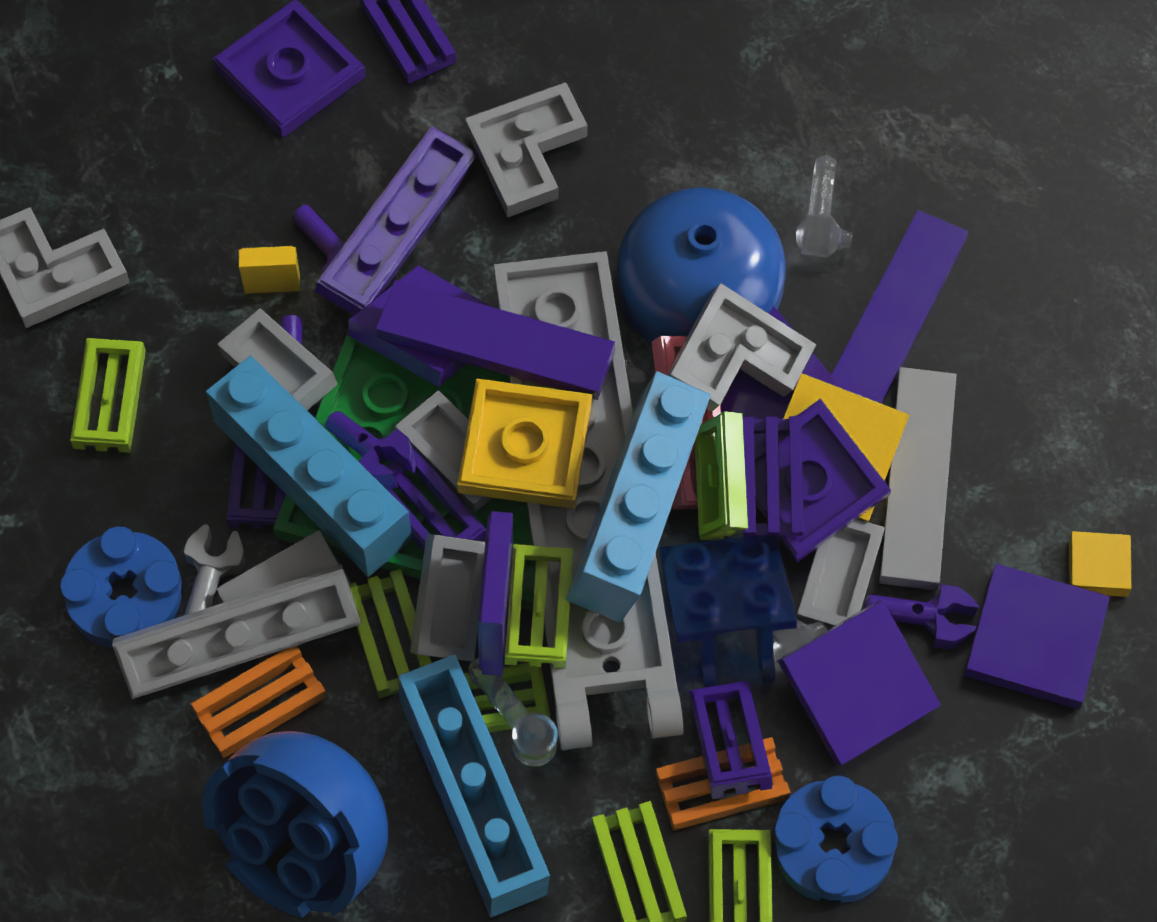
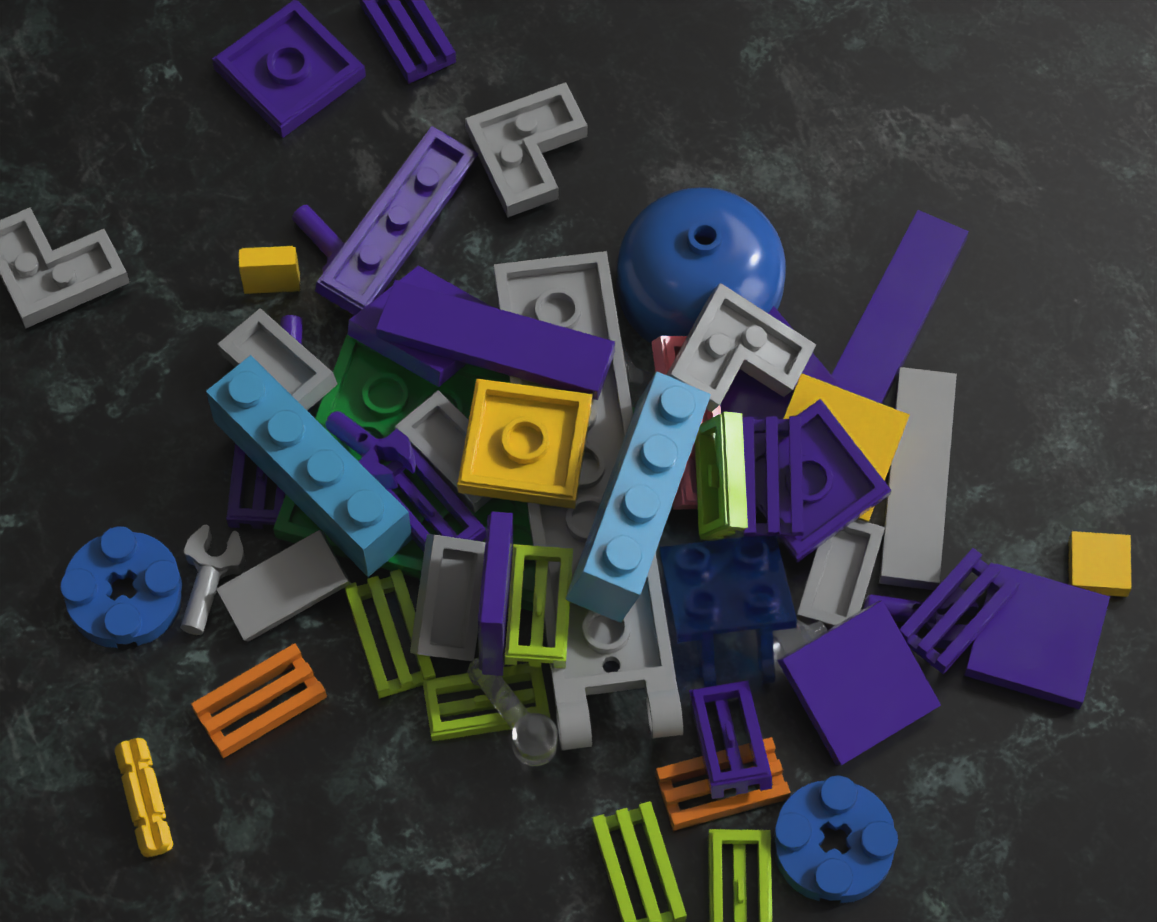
(103, 436): lime tile -> none
(143, 797): none -> yellow axle
(236, 631): light grey tile -> none
(304, 792): blue cylinder -> none
(473, 786): dark azure brick -> none
(818, 232): clear piece -> none
(987, 576): none -> dark purple tile

